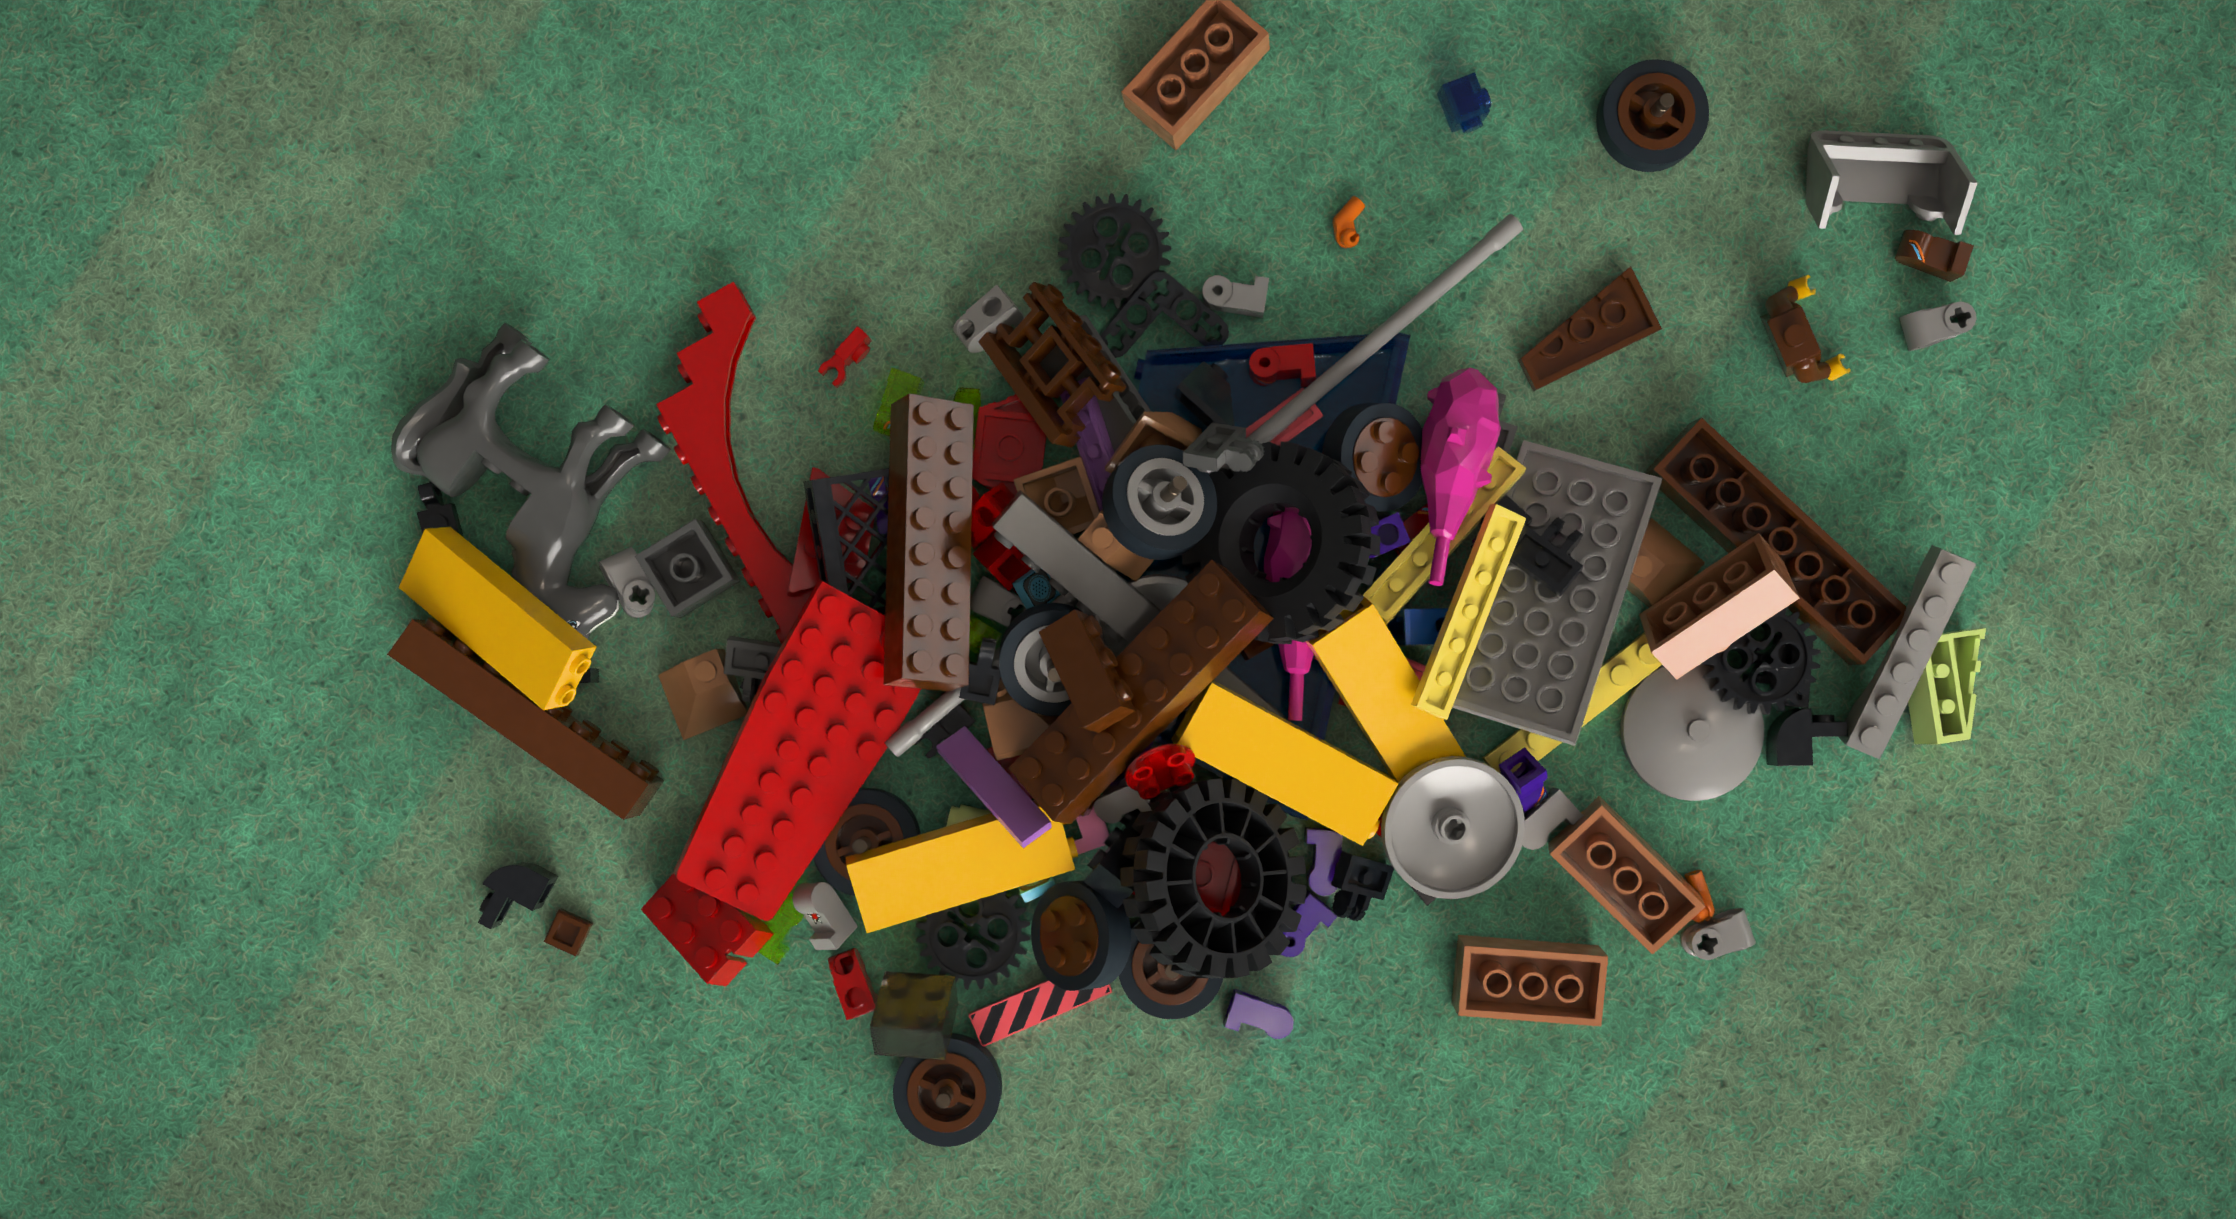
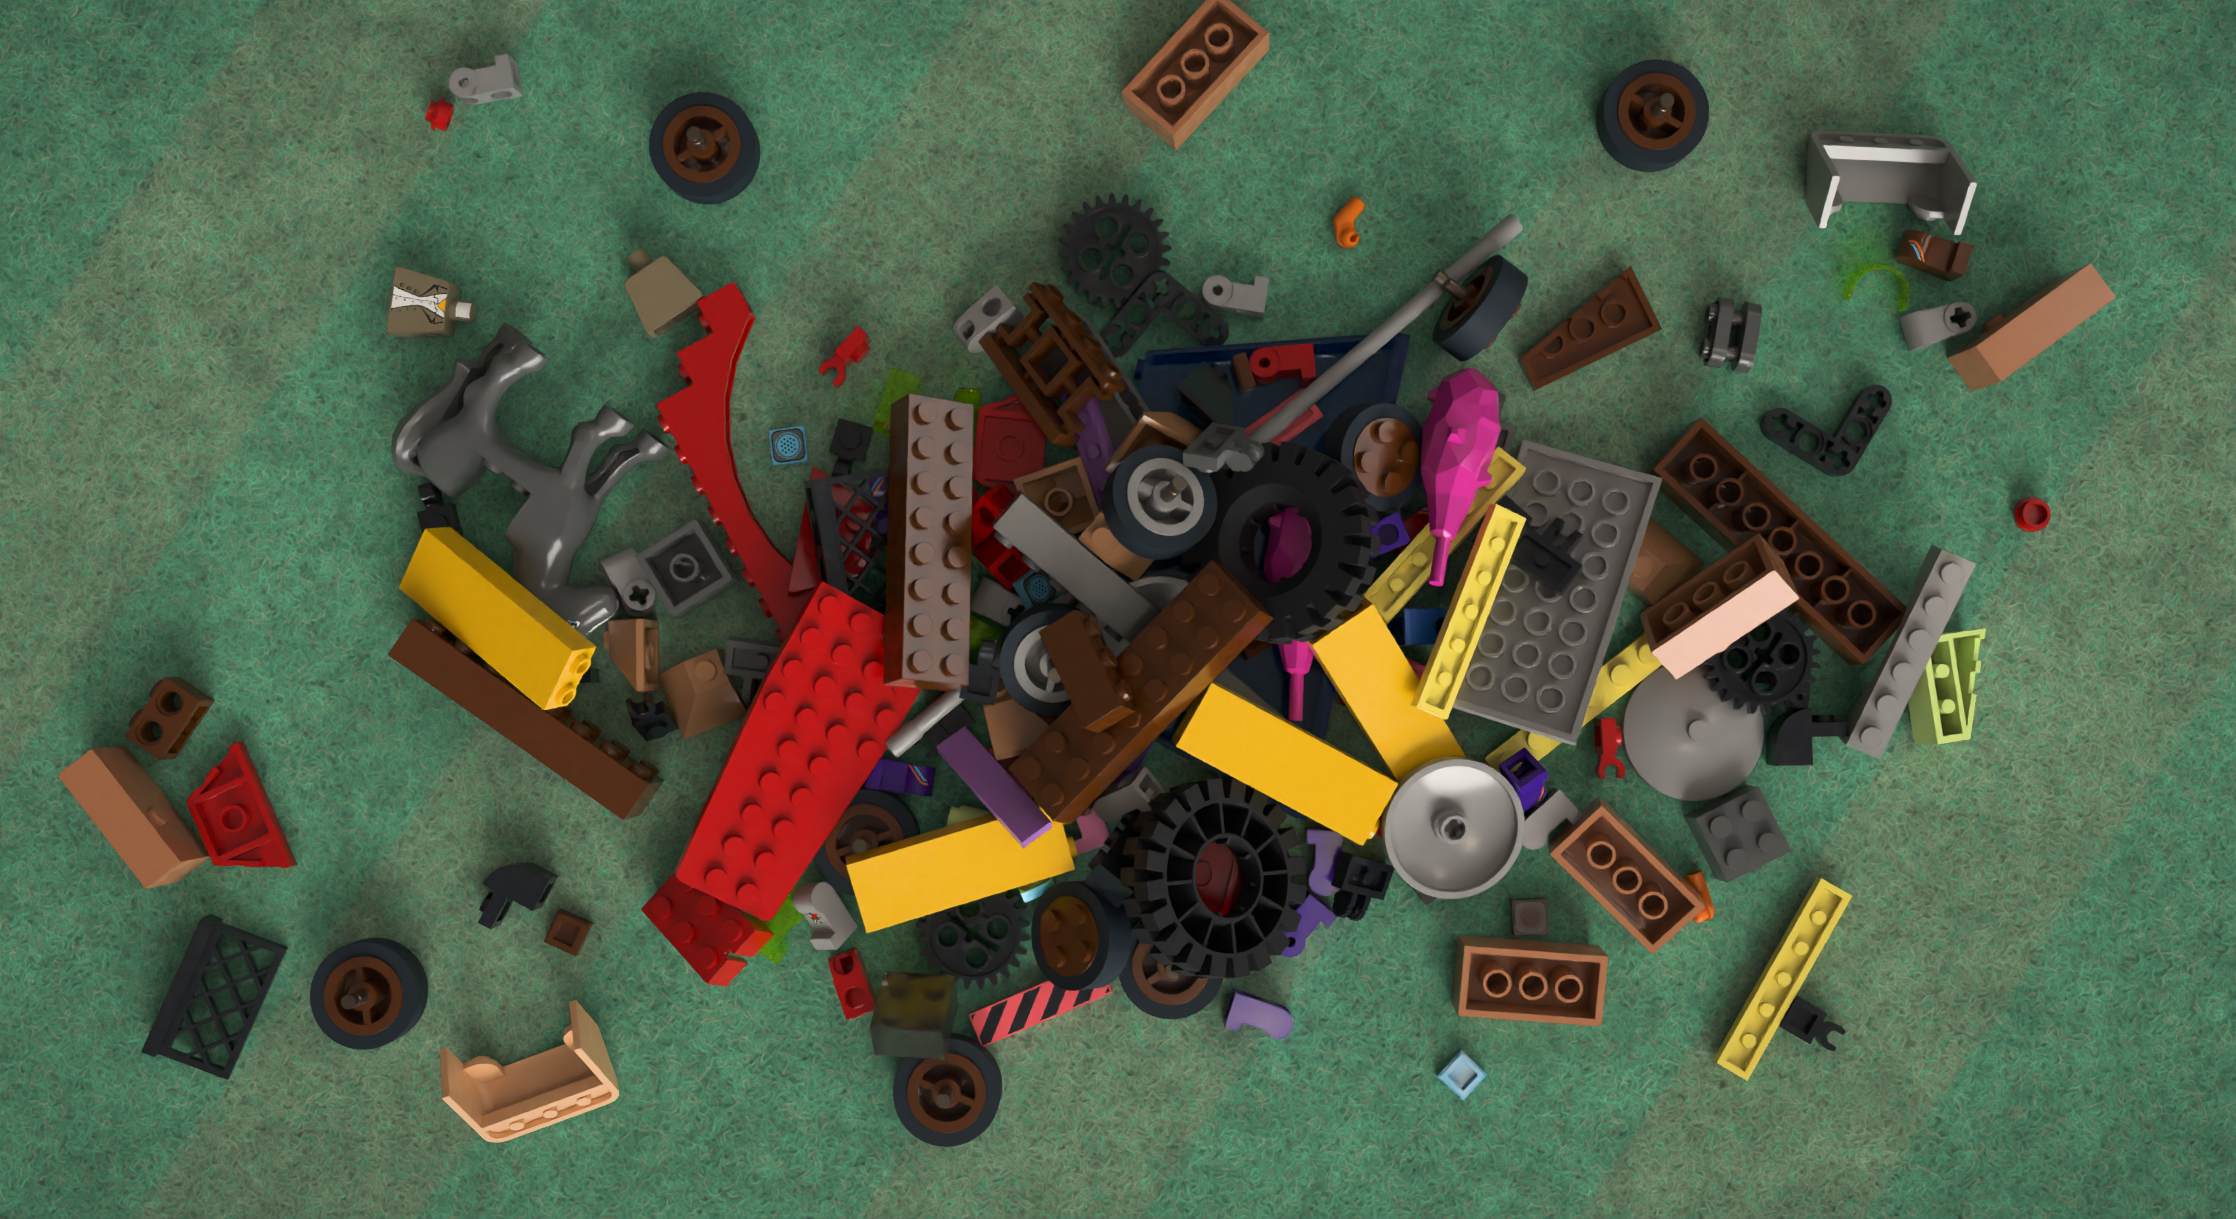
(134, 815): none -> nougat brick
(175, 724): none -> reddish brown brick
(190, 978): none -> black fence
(238, 816): none -> red wing
(368, 993): none -> wheel
(425, 306): none -> dark tan torso
(440, 114): none -> red plate
(487, 83): none -> light grey leg
(535, 1090): none -> light nougat windscreen
(635, 651): none -> medium nougat slope
(651, 719): none -> black plate
(660, 292): none -> dark tan torso
(704, 148): none -> wheel
(789, 446): none -> tile
(850, 444): none -> black plate
(901, 777): none -> dark purple leg
(1160, 769): red dish -> none
(1243, 373): none -> reddish brown tile
(1461, 1074): none -> medium azure tile
(1464, 103): clear blue brick -> none
(1478, 307): none -> black wheel
(1529, 916): none -> tile
(1606, 739): none -> red plate
(1715, 346): none -> dark grey brick
(1723, 933): light grey piece -> none
(1737, 833): none -> dark grey brick
(1782, 978): none -> light yellow plate
(1794, 338): reddish brown torso -> none
(1807, 1022): none -> black plate
(1839, 441): none -> black beam
(1870, 266): none -> clear neon green helmet
(2031, 327): none -> nougat brick
(2031, 514): none -> red plate

